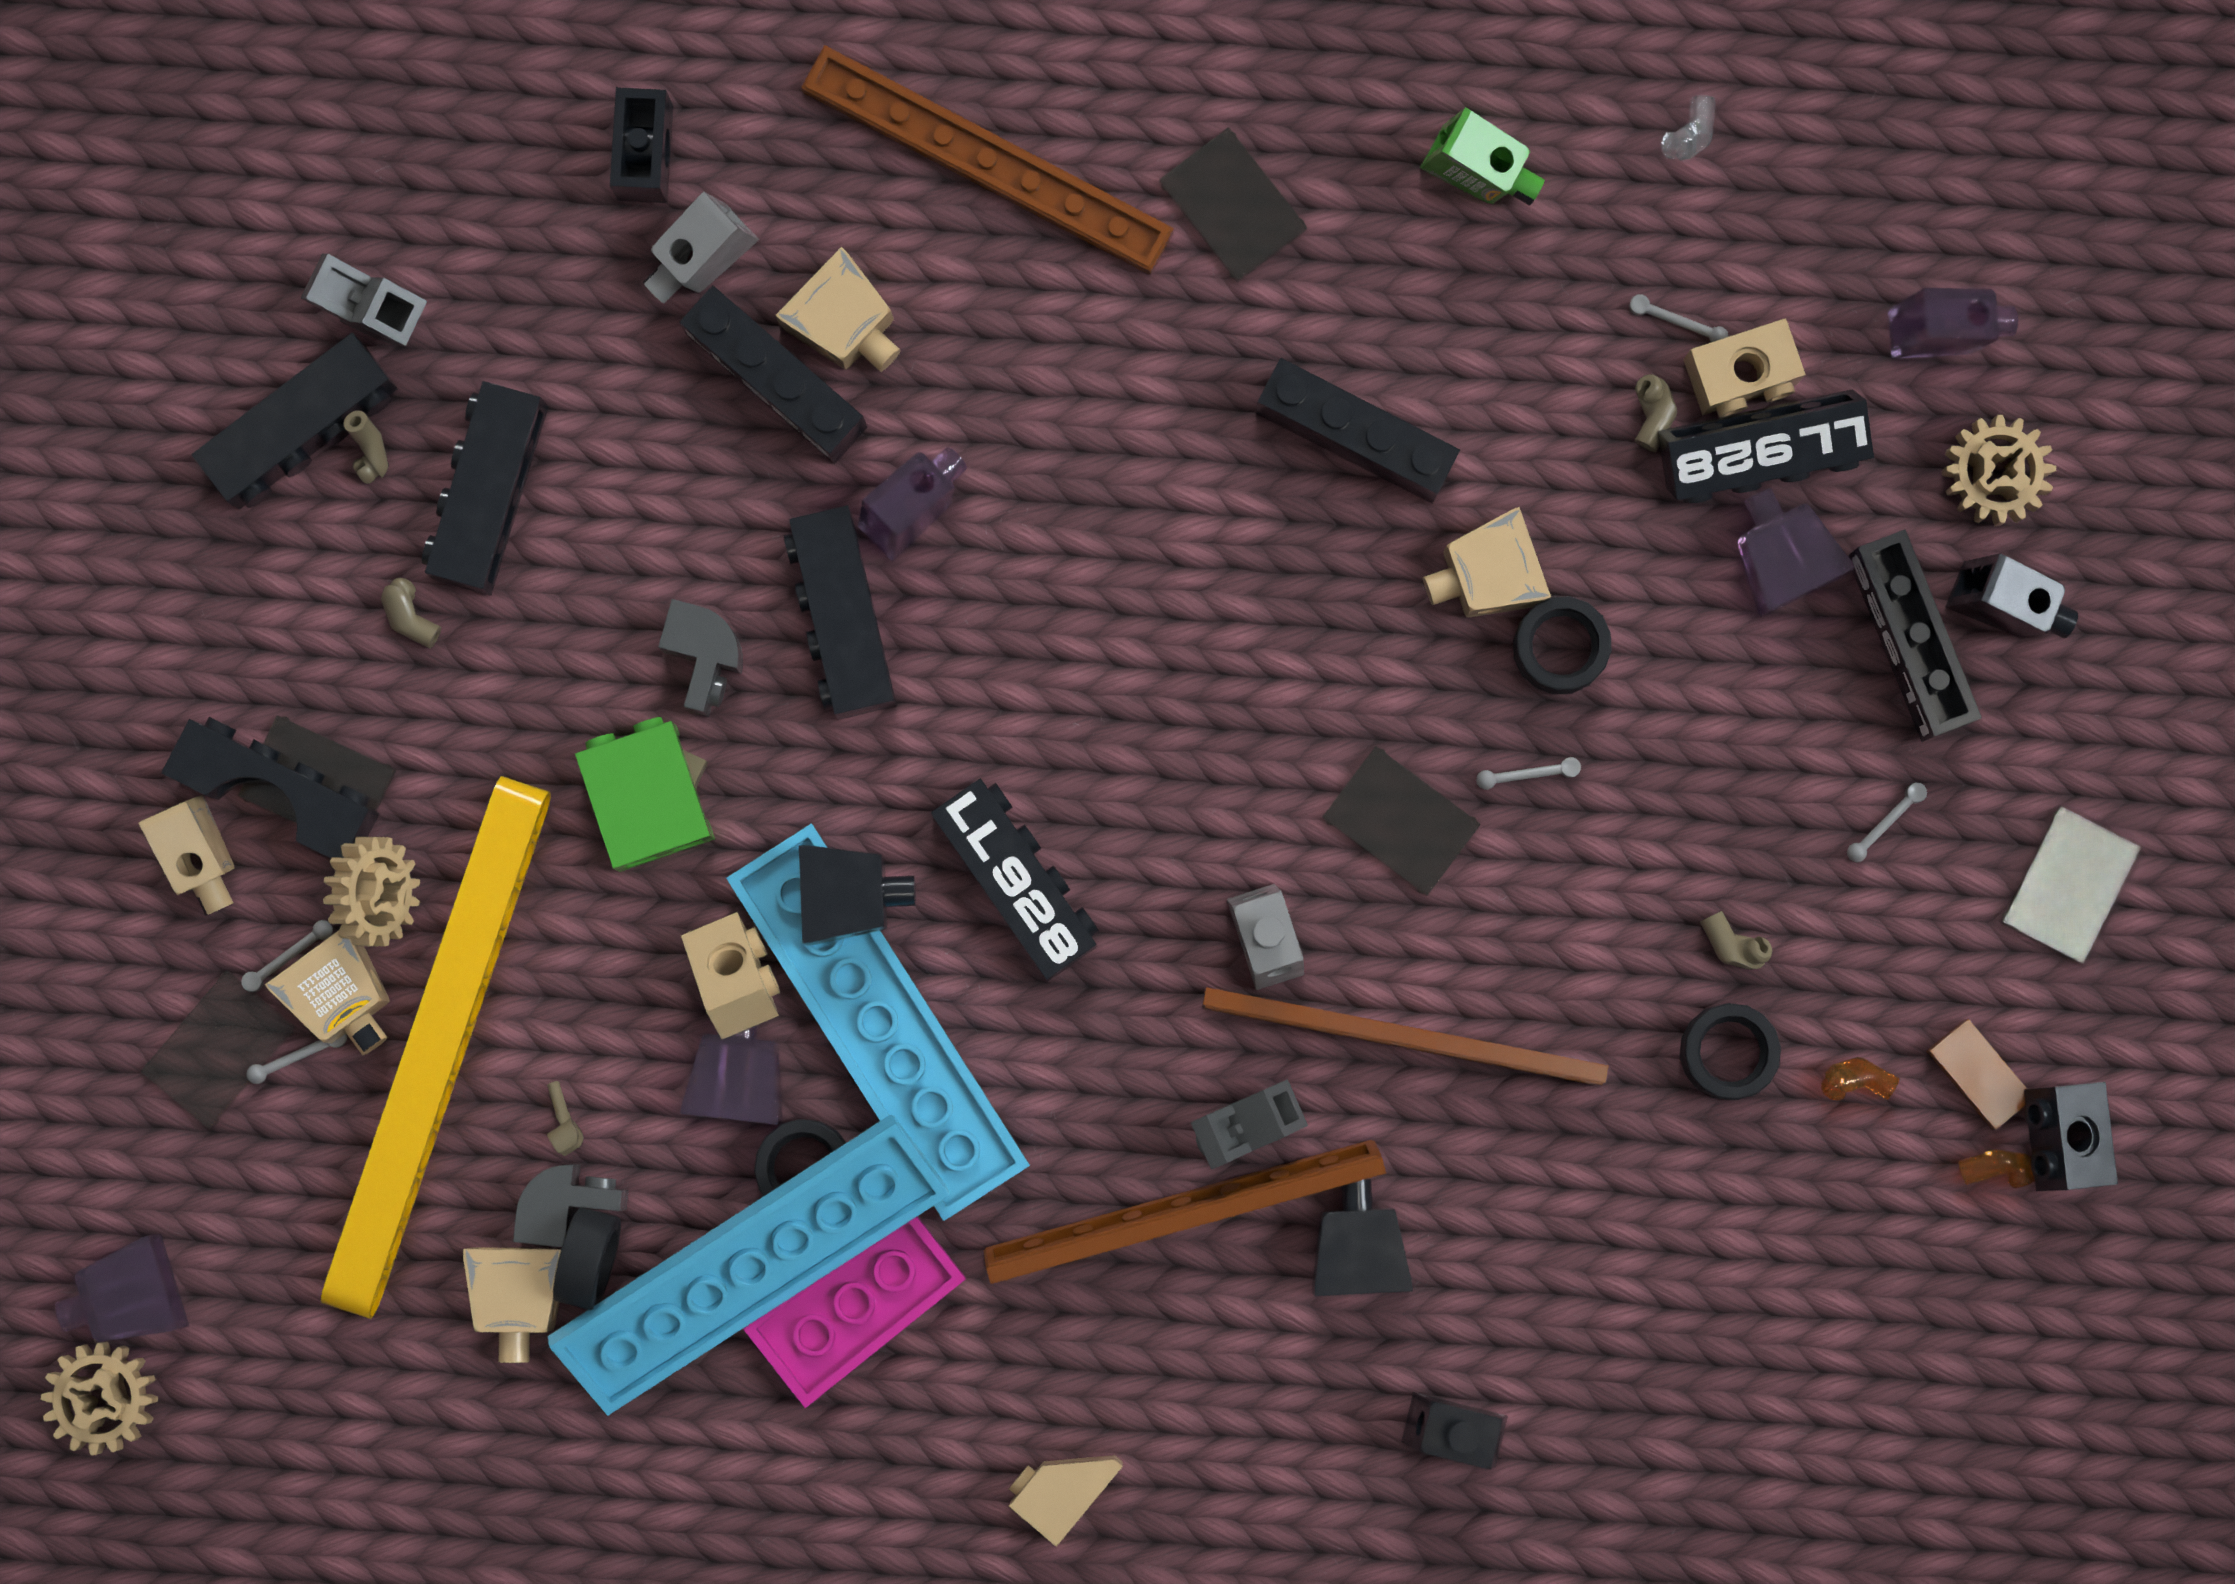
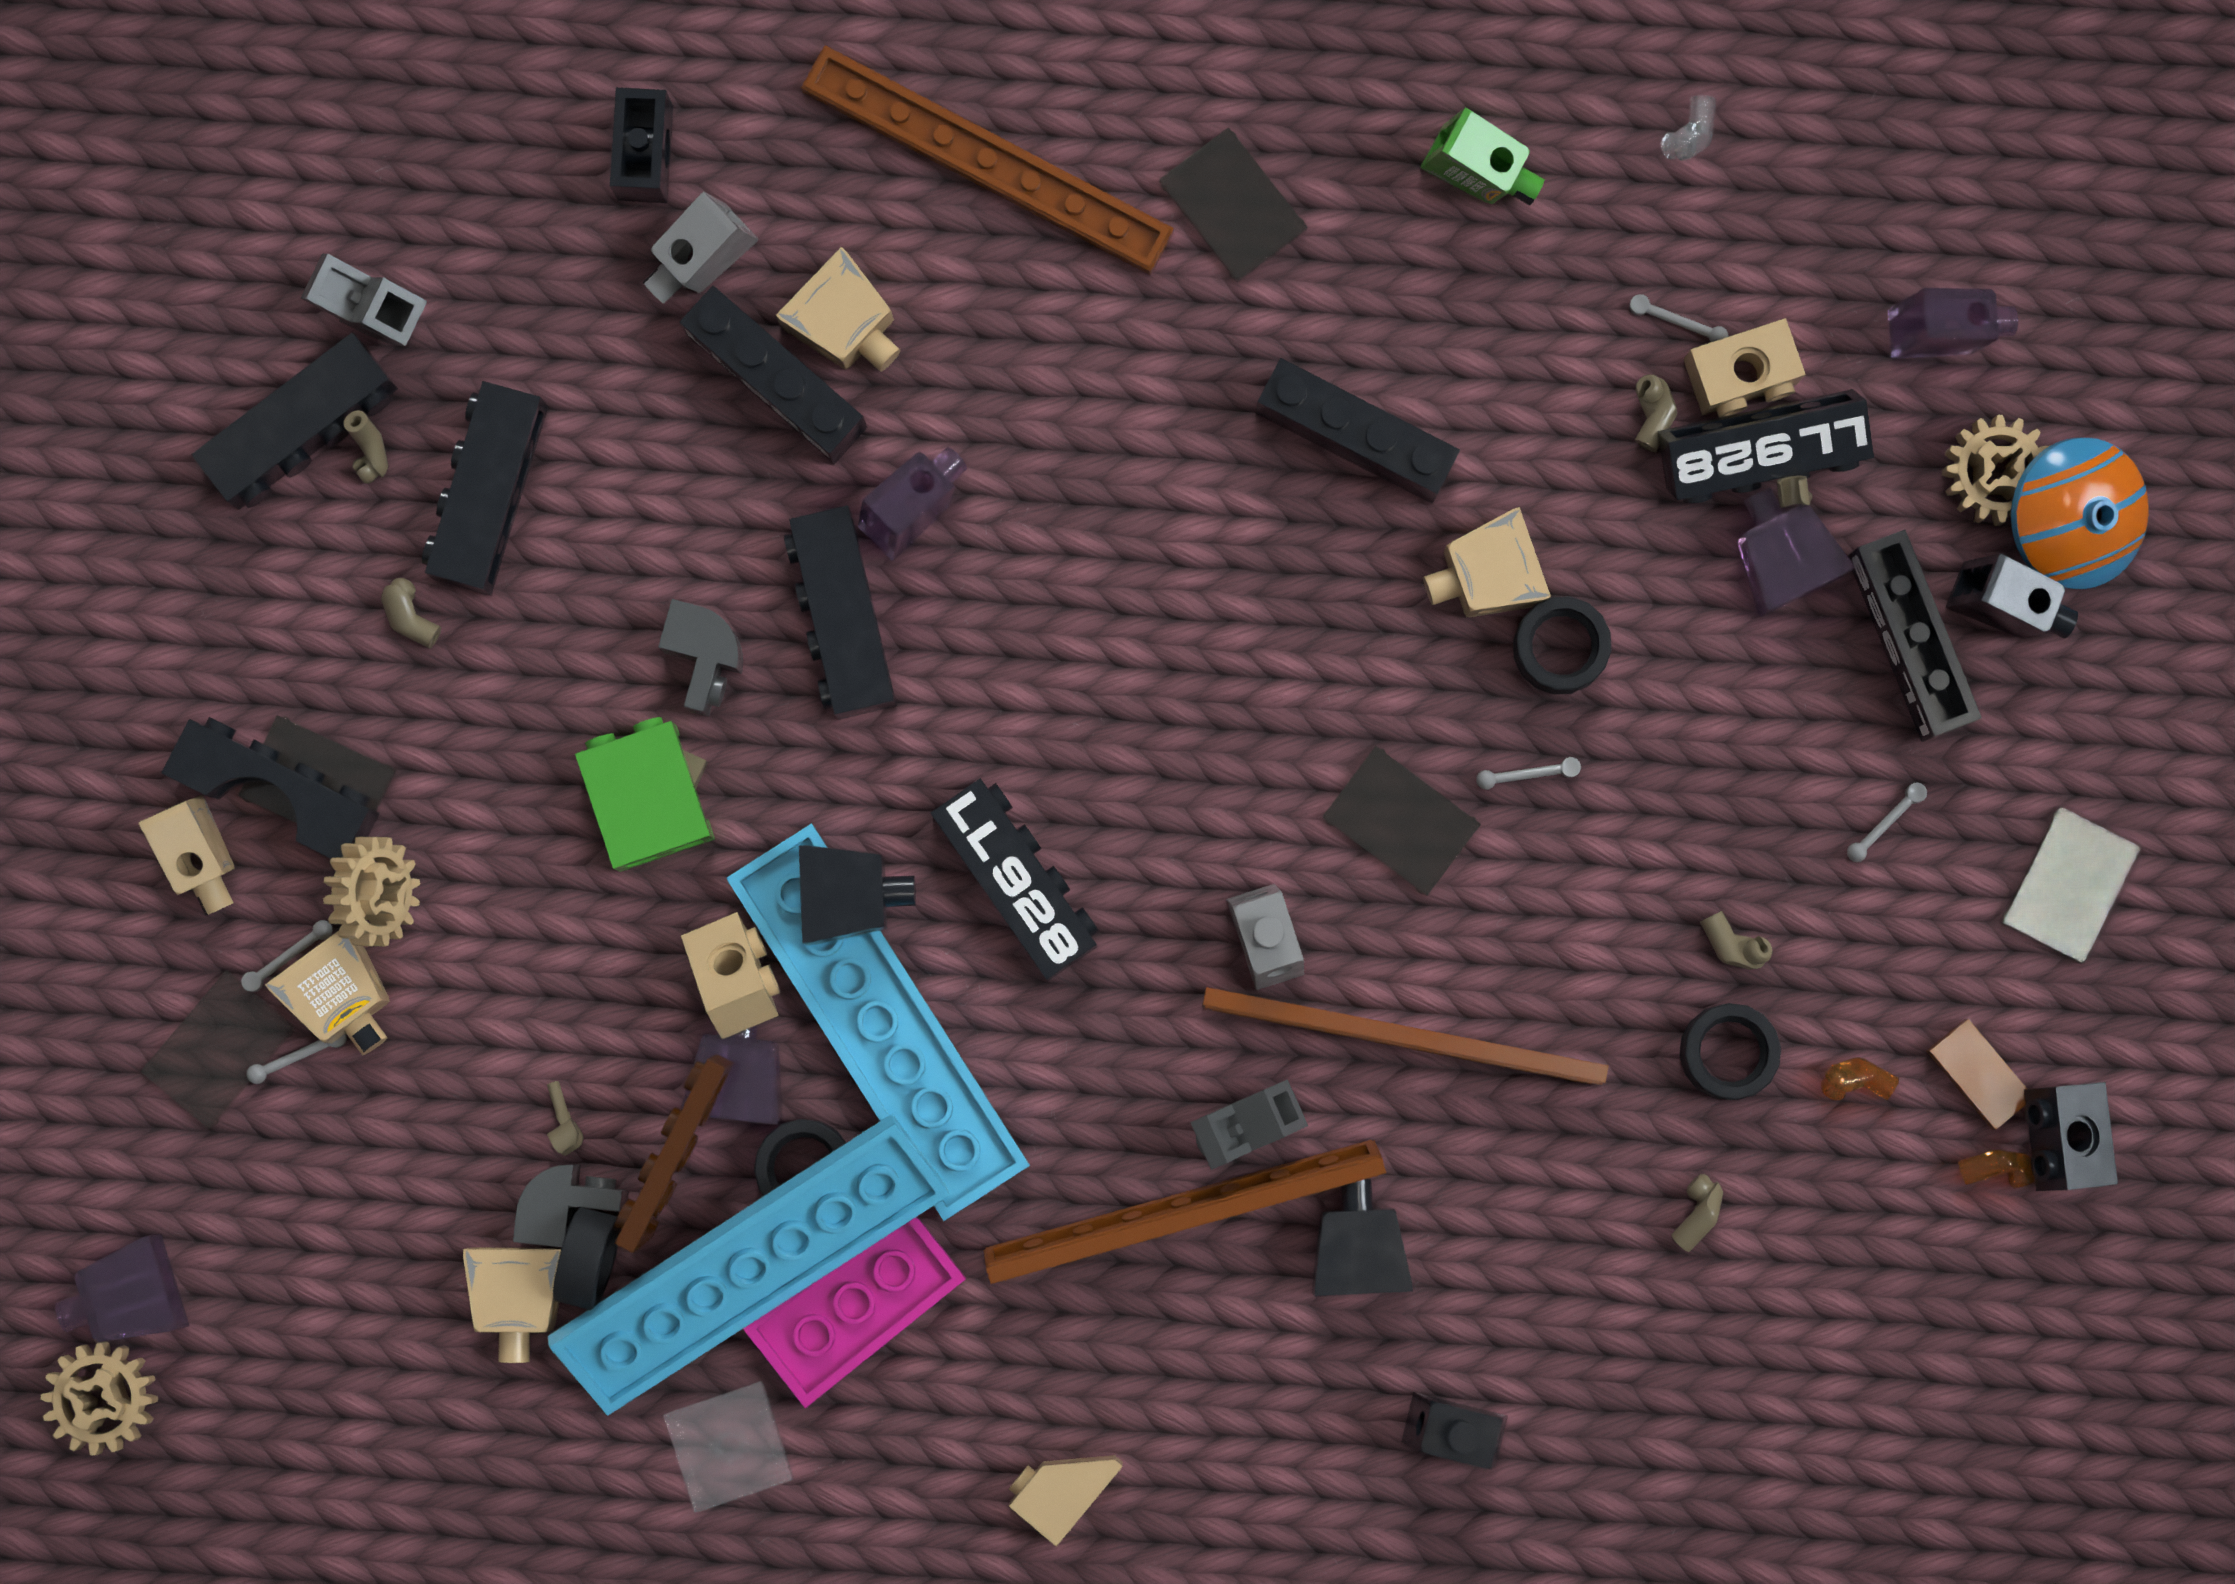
(435, 1048): yellow beam -> none
(635, 1217): none -> reddish brown wing
(728, 1446): none -> clear plate
(1705, 1213): none -> dark tan arm
(1793, 491): none -> dark tan hand
(2058, 509): none -> orange dish

